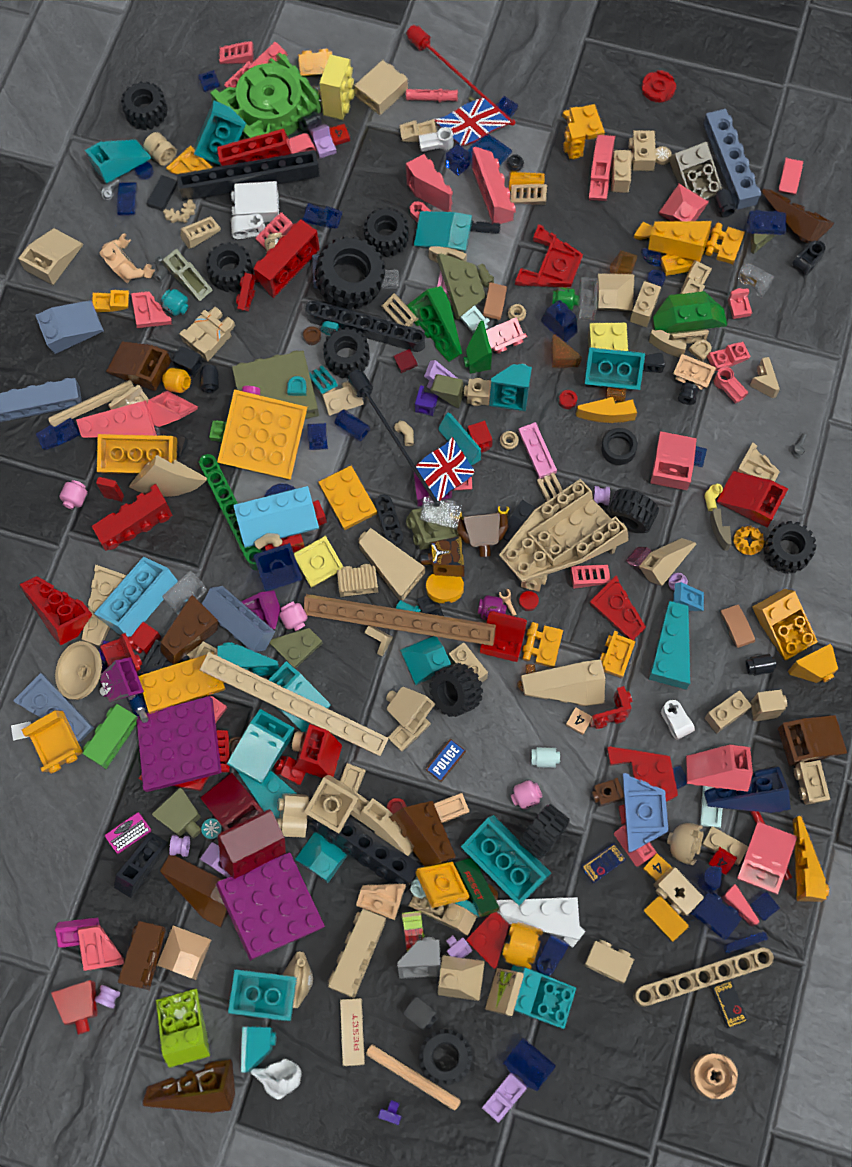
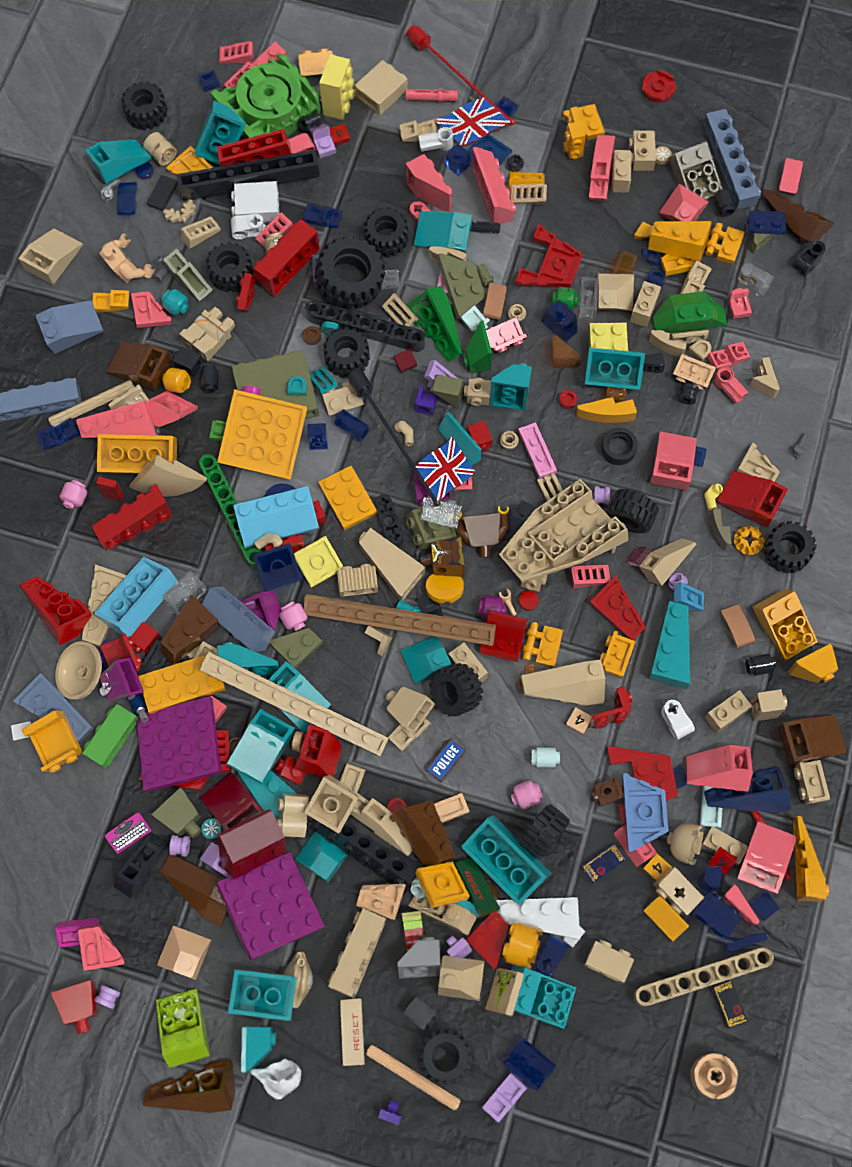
(142, 956): reddish brown wedge -> none

